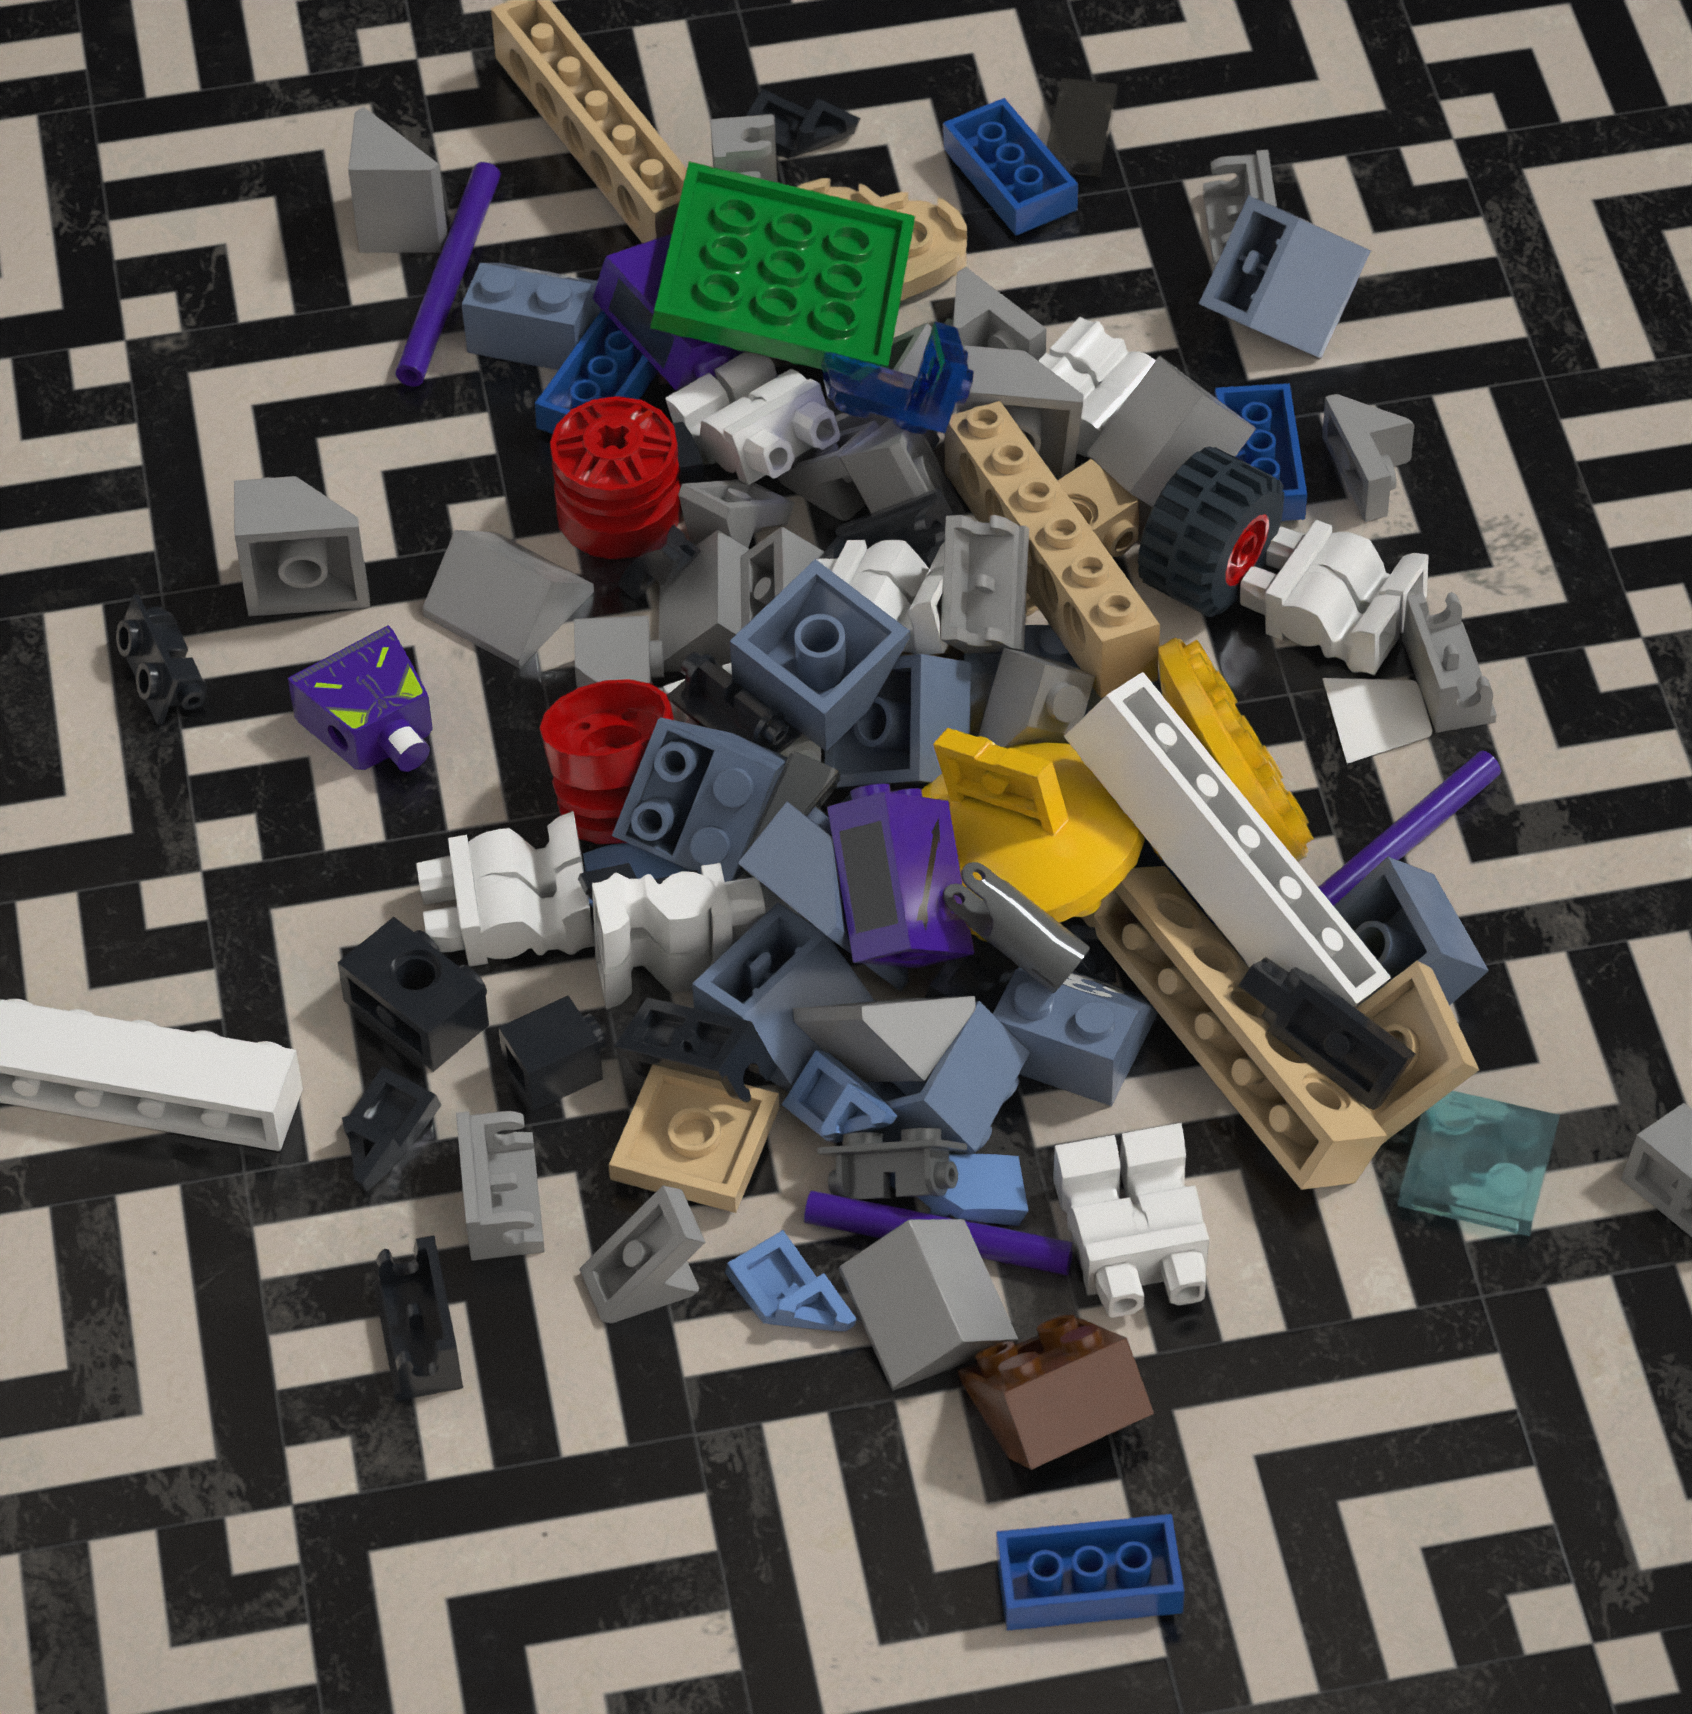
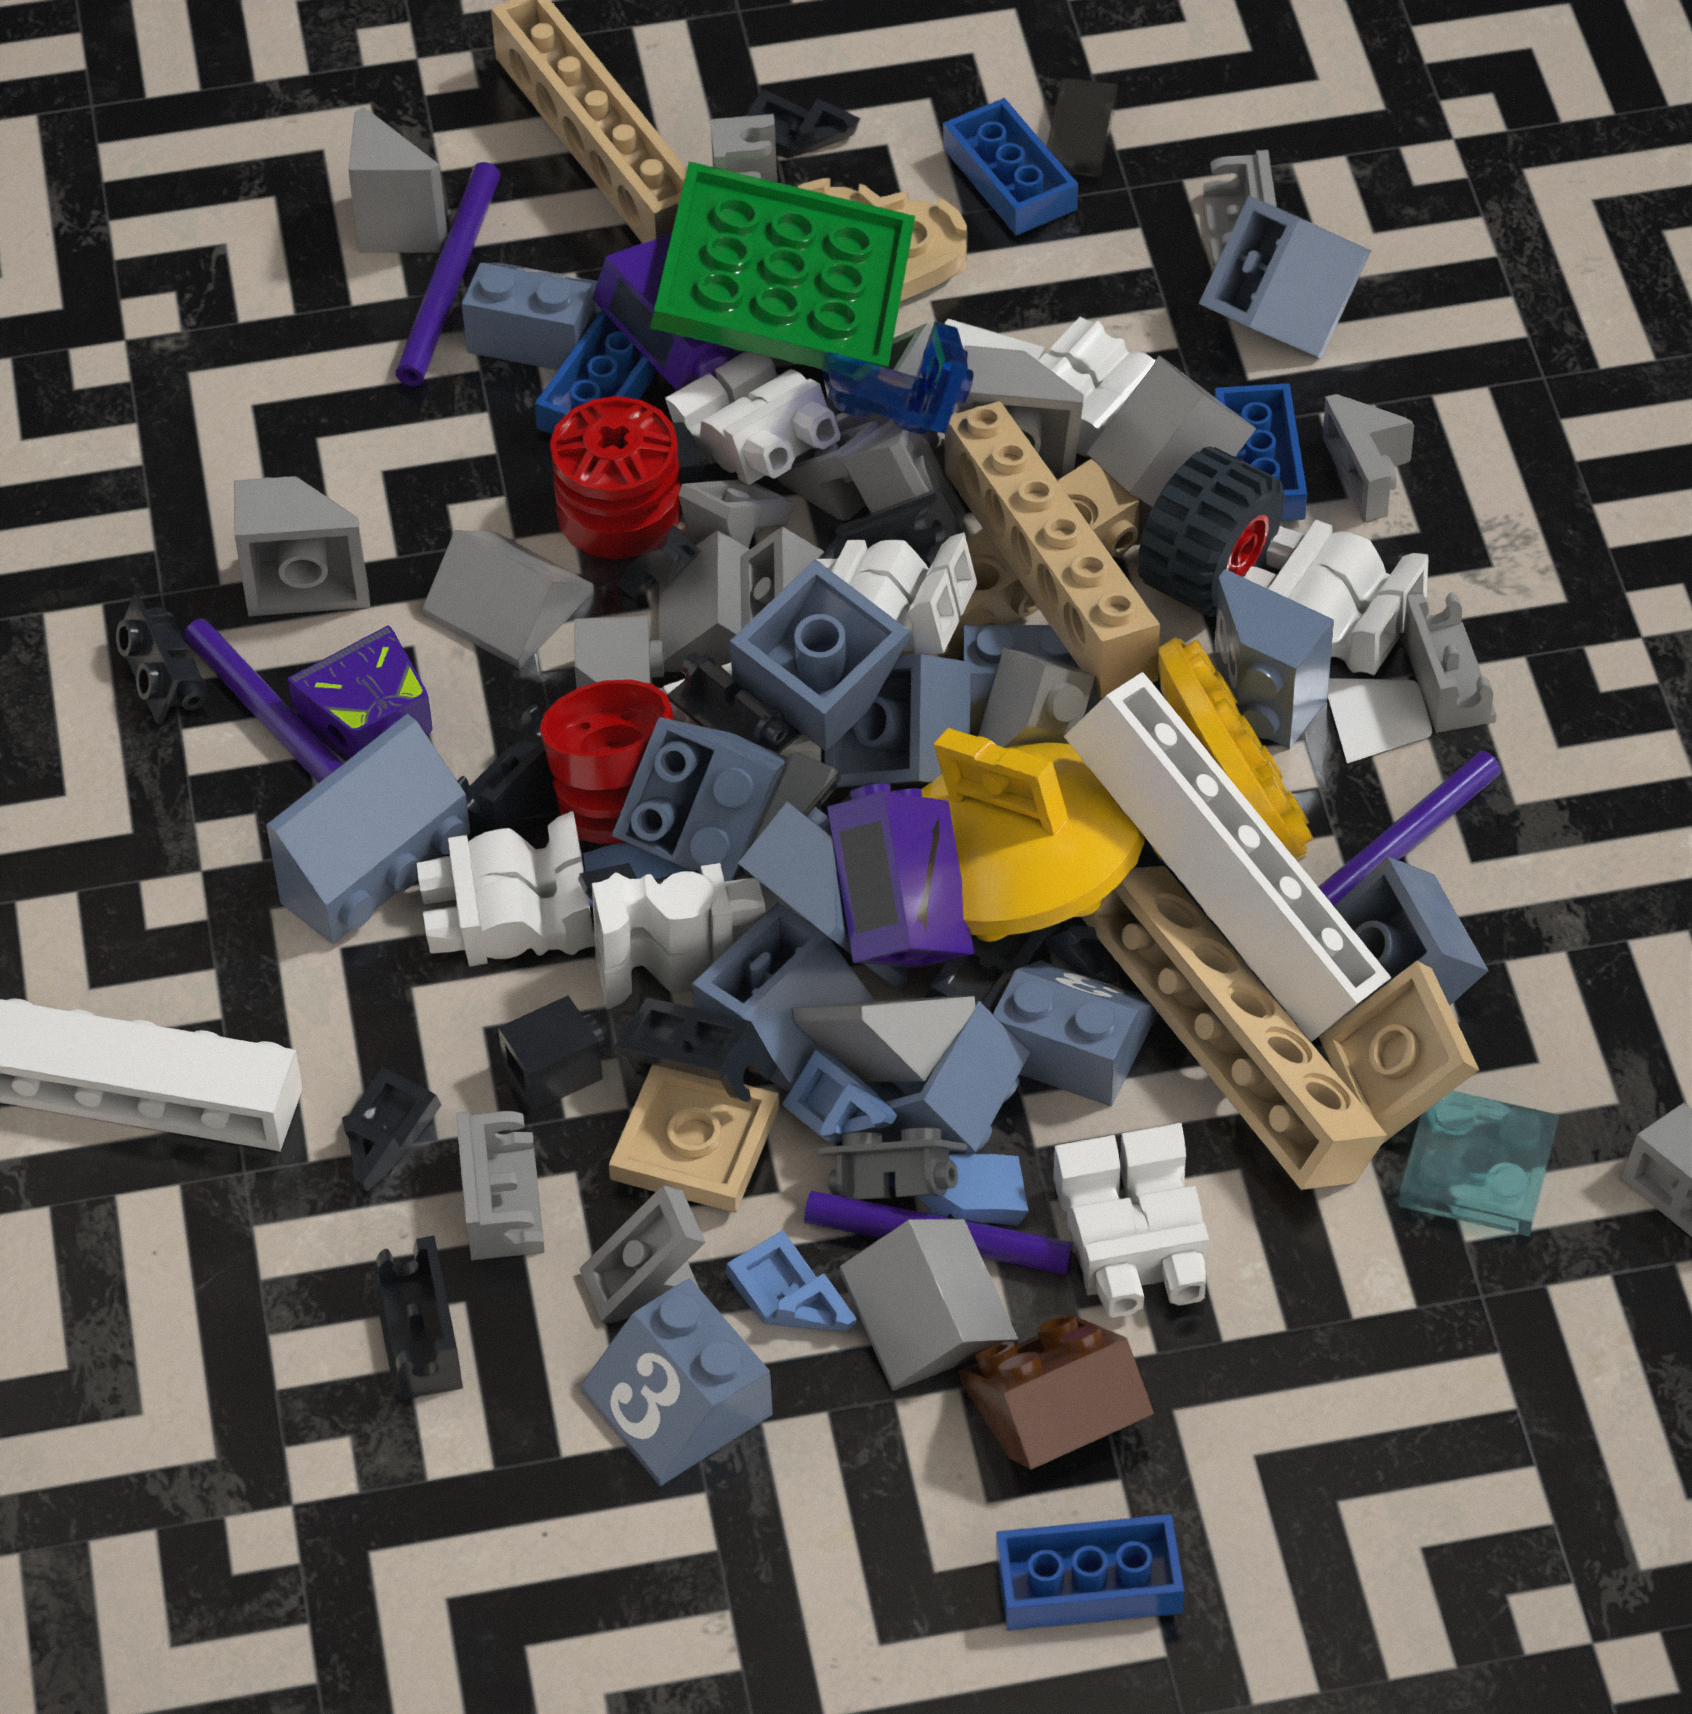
(261, 699): none -> dark purple piece
(365, 830): none -> sand blue slope
(414, 992): black brick -> none
(512, 782): none -> black hinge
(678, 1383): none -> sand blue slope
(984, 584): light grey hinge -> none
(992, 320): light grey slope -> none
(1016, 926): dark grey piece -> none
(1272, 657): none -> sand blue slope
(1328, 1031): black hinge -> none

